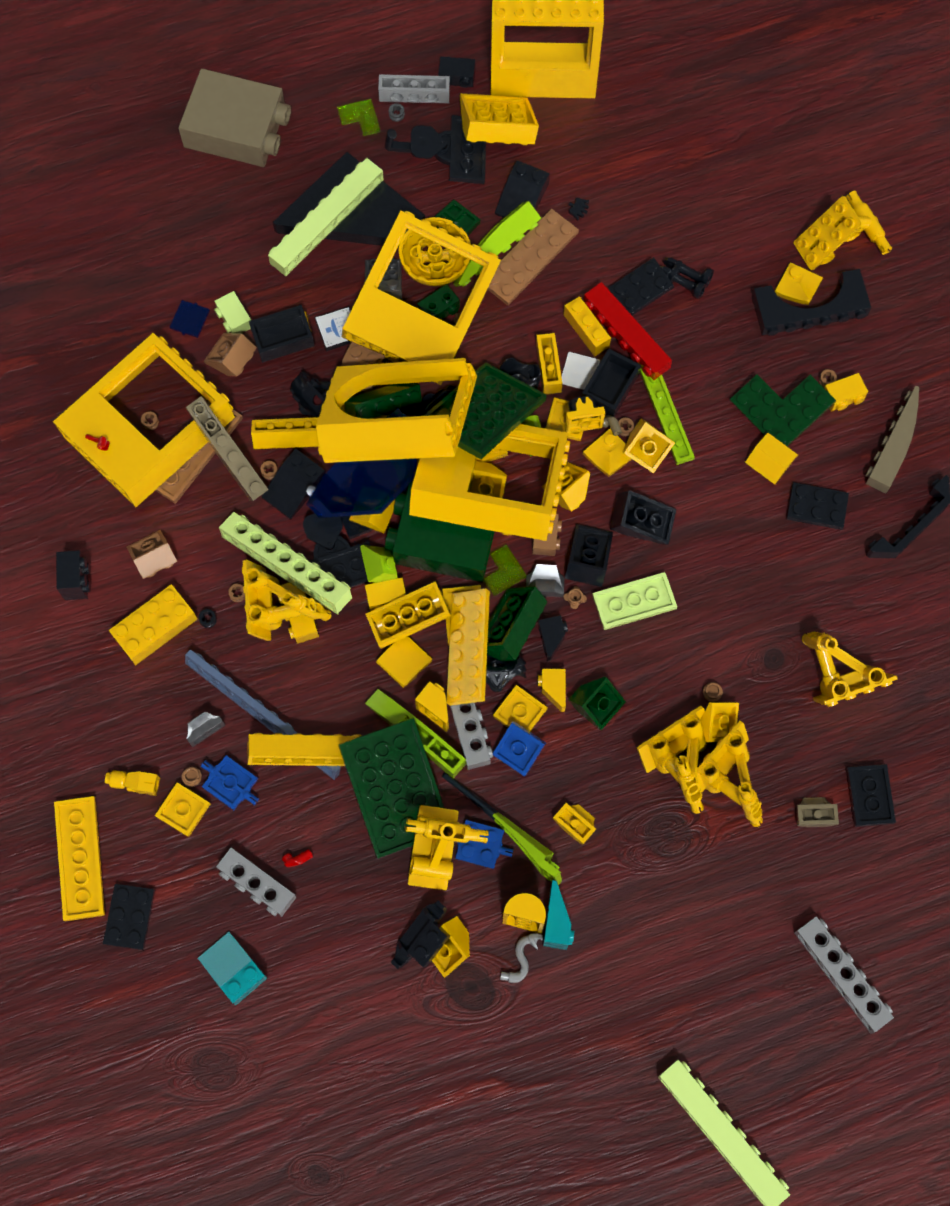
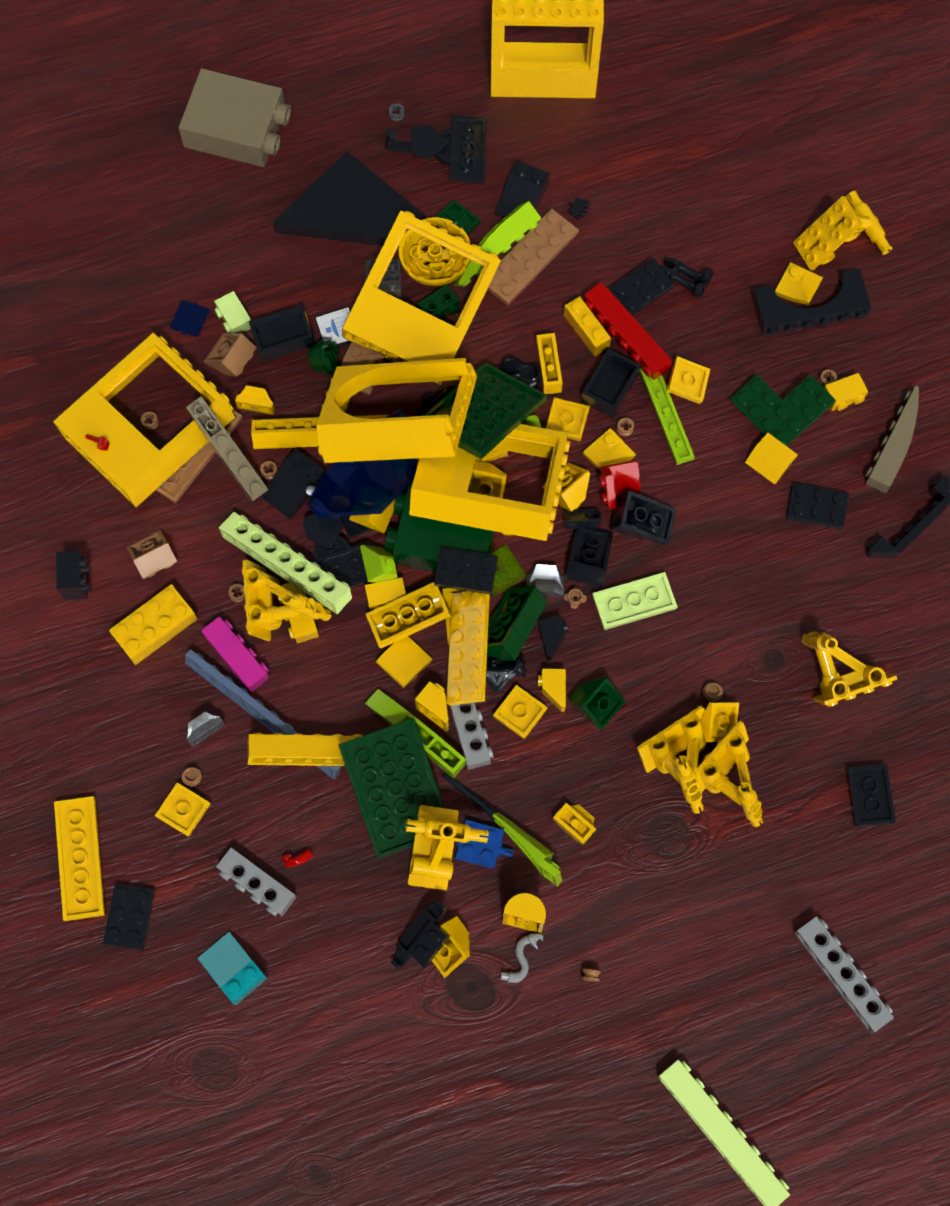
(134, 781): yellow piece -> none
(213, 619): black bush -> none
(229, 782): blue plate -> none
(235, 654): none -> dark pink brick
(255, 400): none -> yellow slope
(305, 389): black piece -> none
(324, 357): none -> dark green cone
(325, 216): yellowish green brick -> none
(360, 111): clear neon green plate -> none
(383, 400): dark green brick -> none
(414, 88): light grey brick -> none
(459, 69): black brick -> none
(466, 570): none -> black plate
(498, 119): yellow slope -> none
(519, 748): blue plate -> none
(552, 544): medium nougat brick -> none
(558, 925): teal slope -> none
(578, 370): white sticker -> none
(579, 518): none -> black piece
(583, 415): yellow piece -> none
(591, 975): none -> medium nougat bush
(614, 424): dark tan arm -> none
(618, 479): none -> red bracket
(647, 445): yellow slope -> none
(688, 380): none -> yellow plate
(817, 813): dark tan slope -> none

